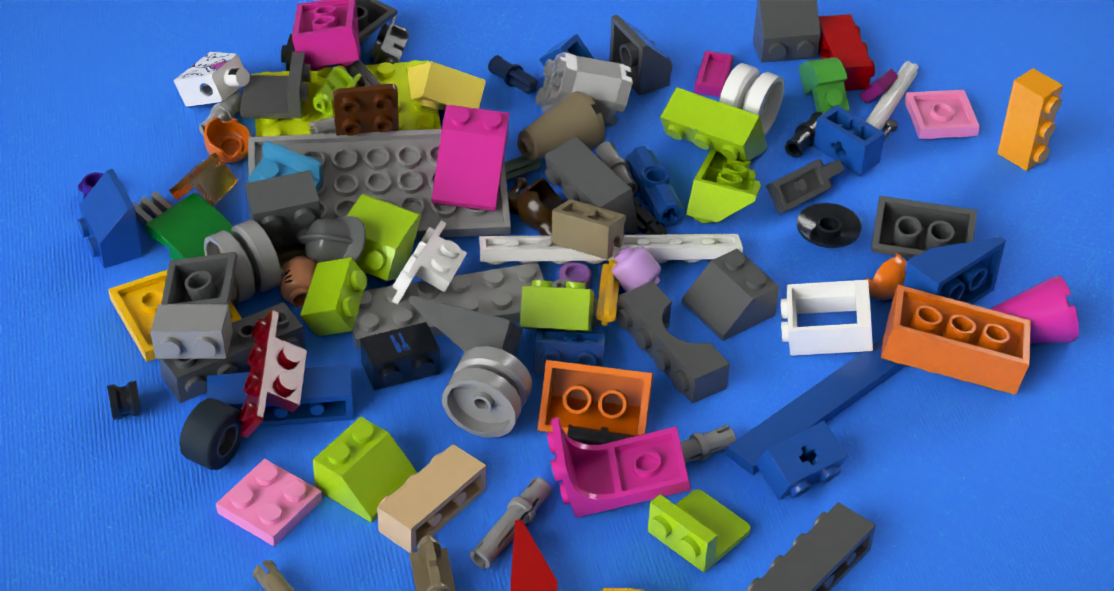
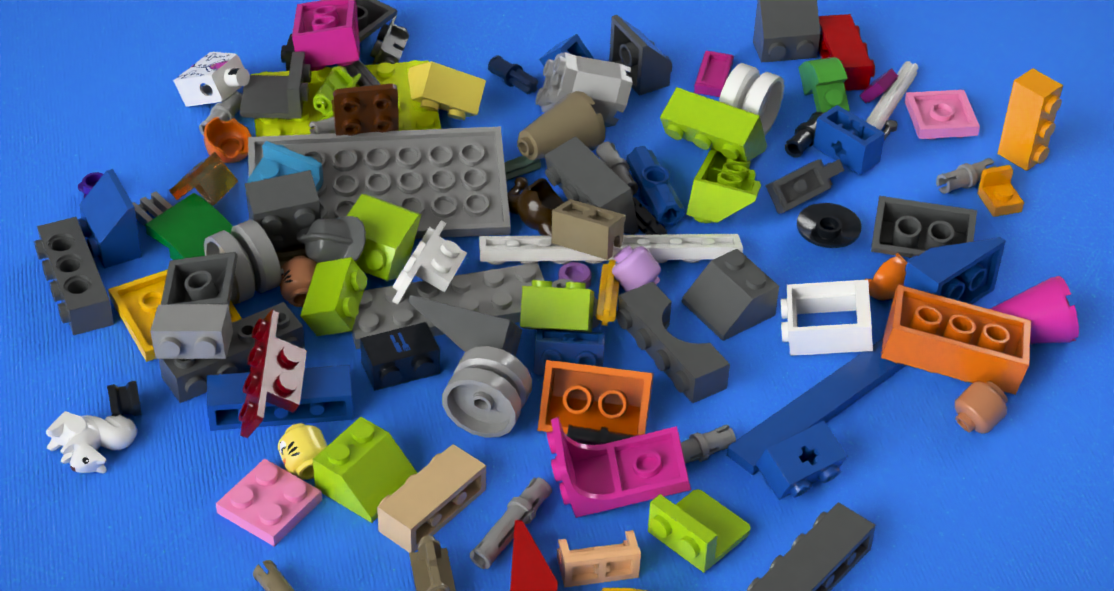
(73, 275): none -> dark grey brick
(85, 435): none -> white animal
(211, 434): black wheel -> none
(299, 447): none -> light yellow head
(471, 157): dark pink slope -> none
(599, 563): none -> light nougat hinge
(964, 176): none -> light grey pin
(981, 407): none -> nougat head
(998, 193): none -> light orange bracket

